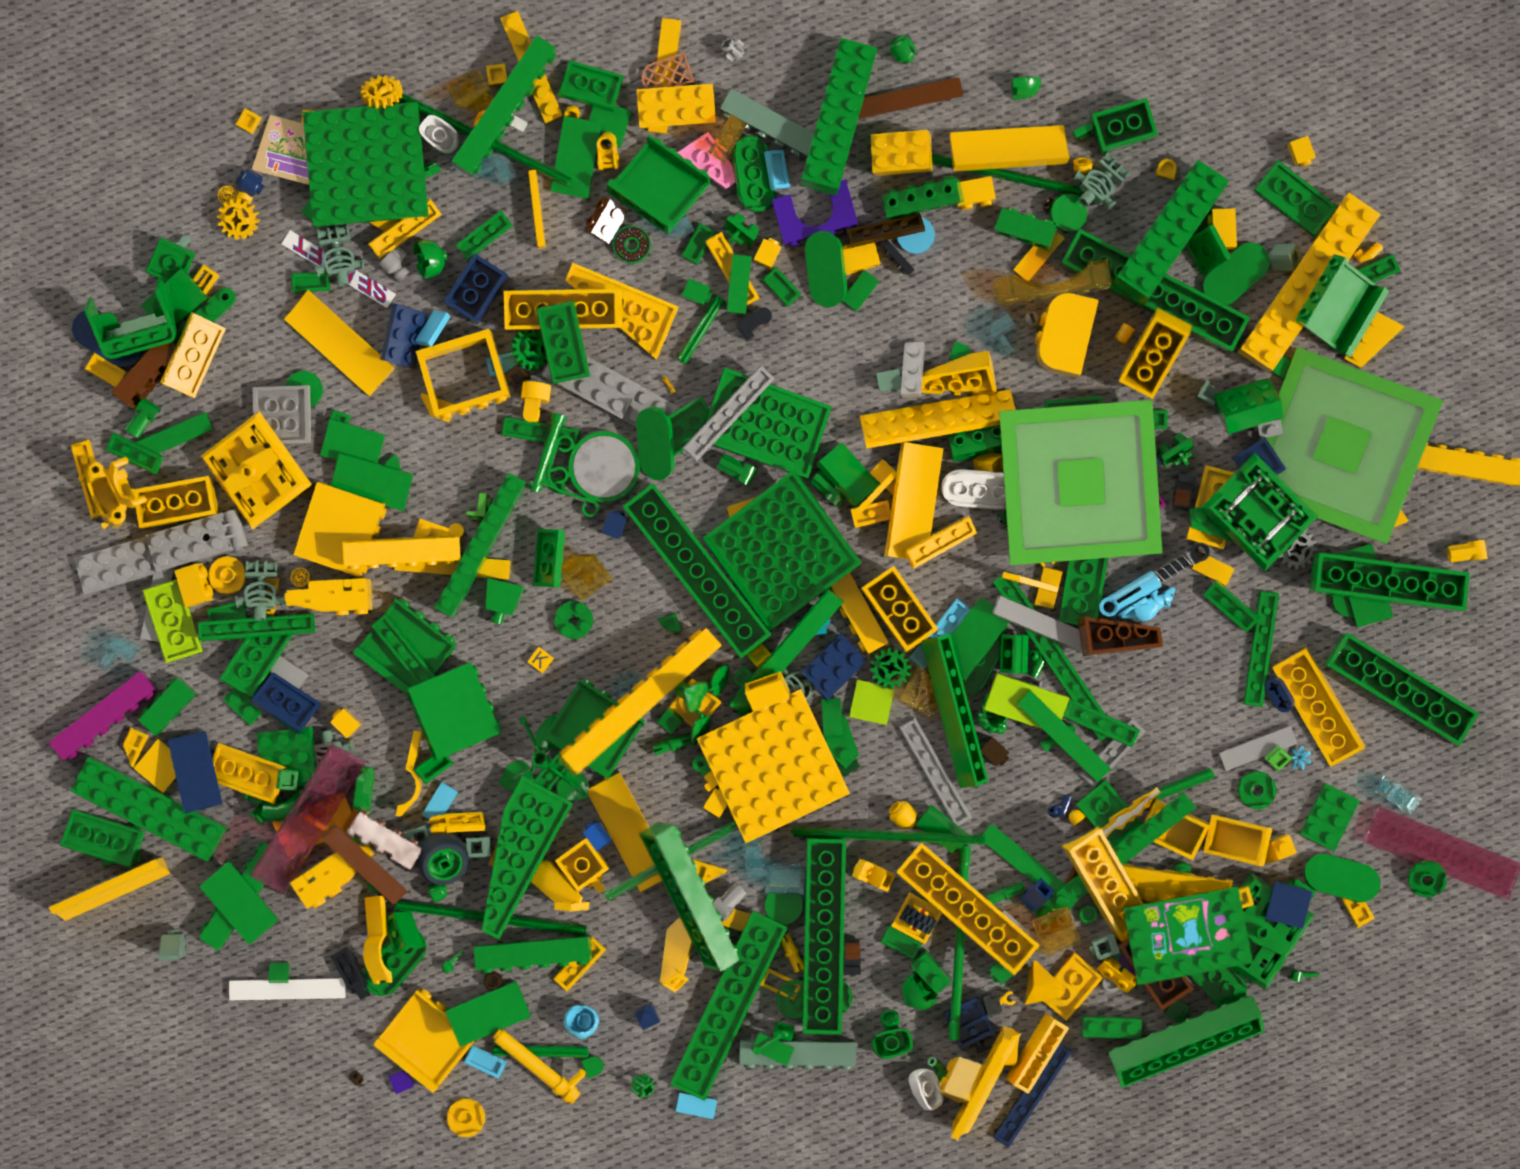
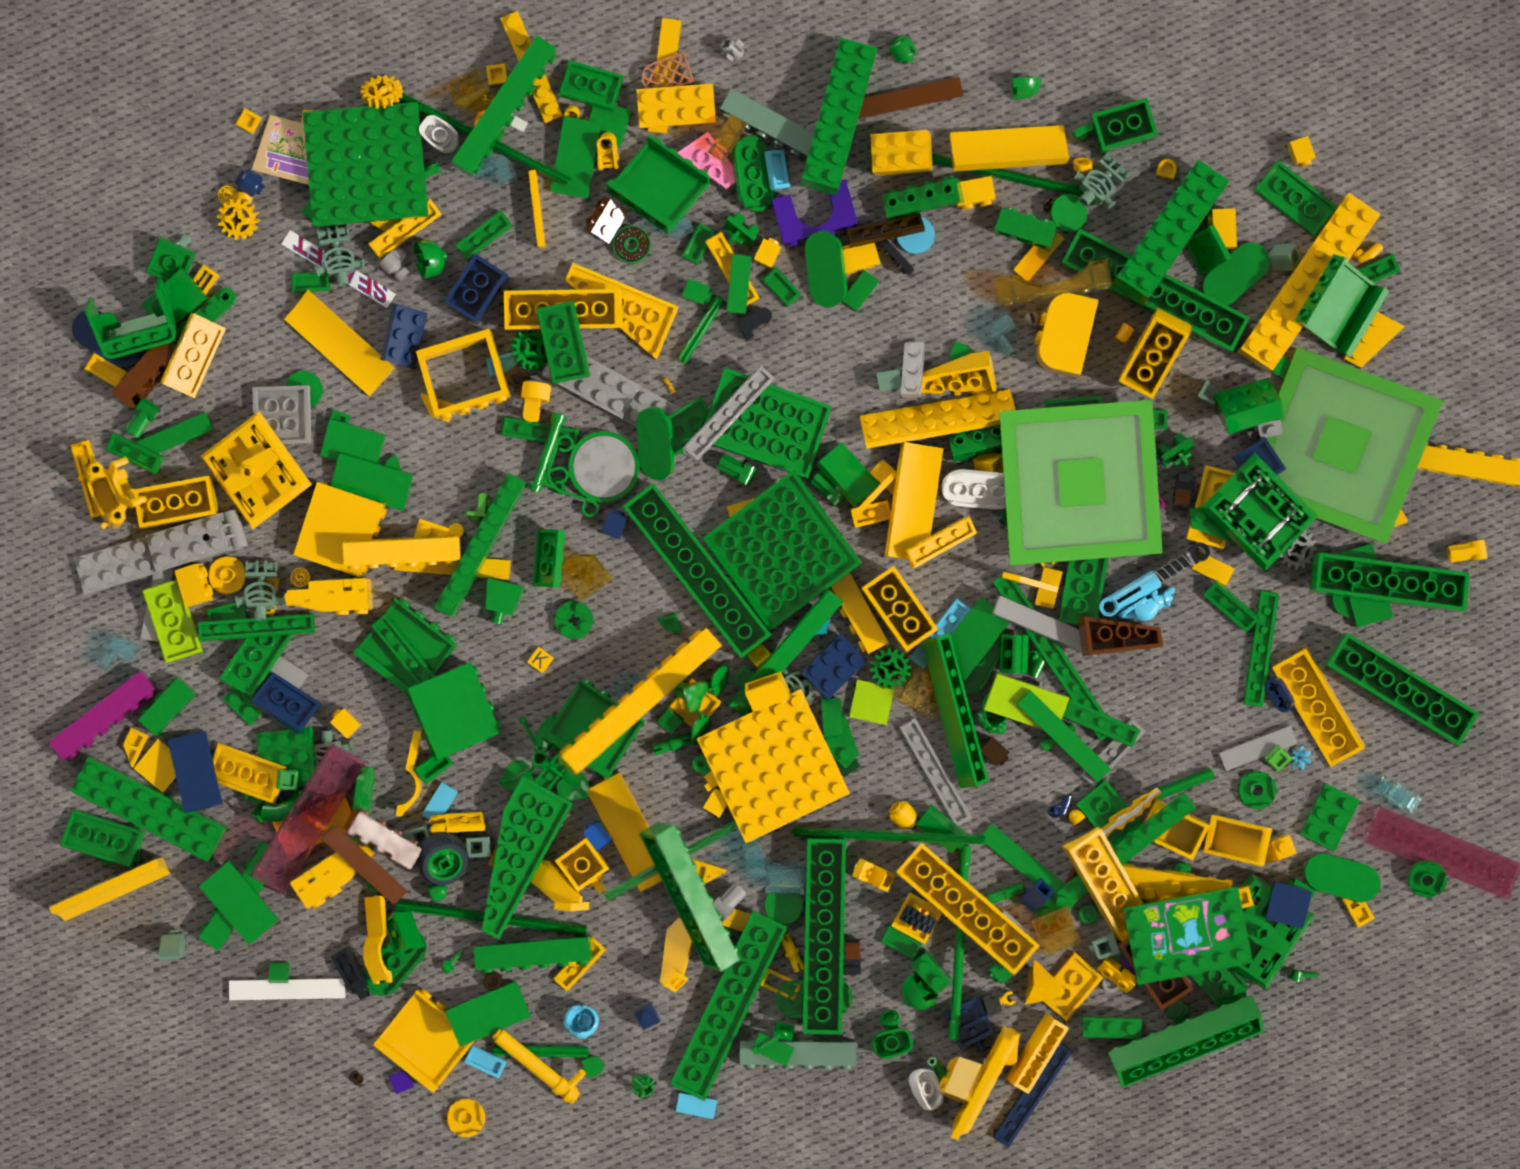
(432, 328): medium azure tile -> none

